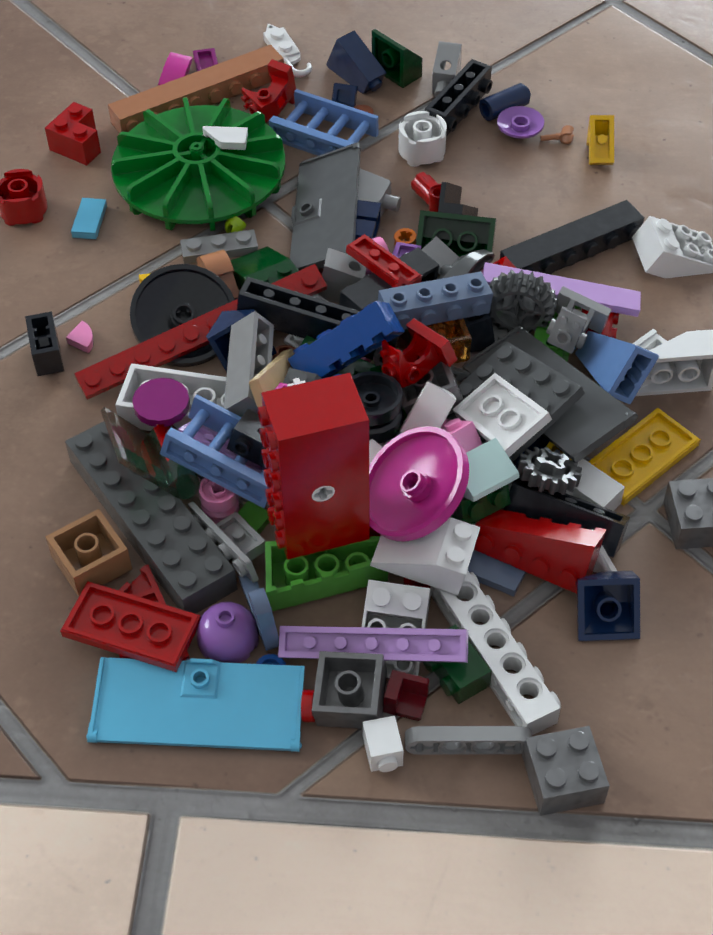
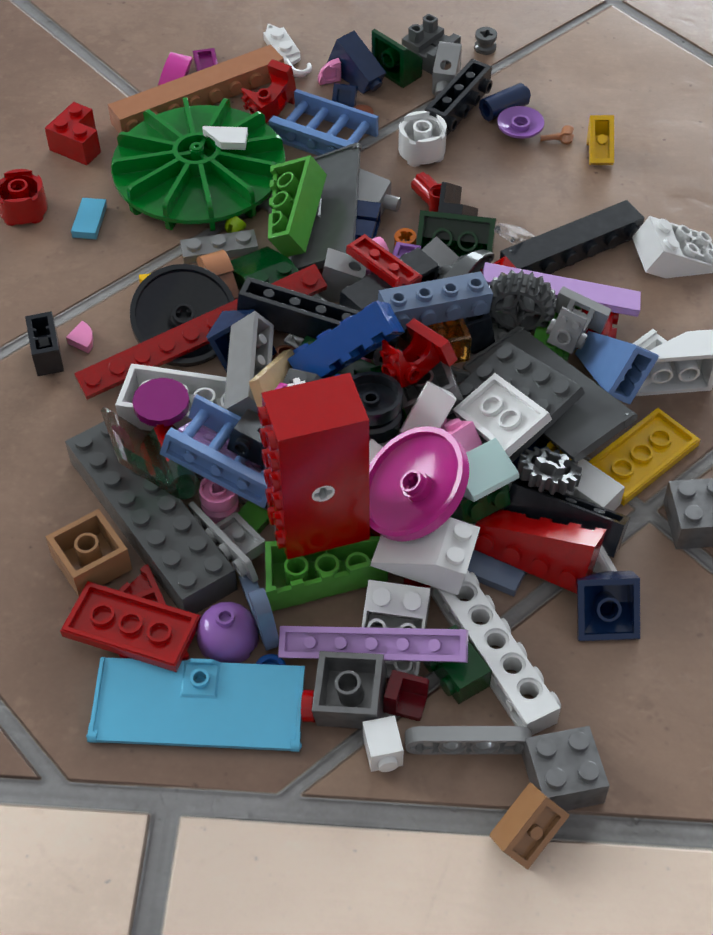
(294, 203): none -> bright green wedge
(330, 72): none -> bright pink tile
(425, 39): none -> dark grey hips
(485, 40): none -> dark grey wheel
(513, 233): none -> clear tile
(528, 826): none -> medium nougat panel

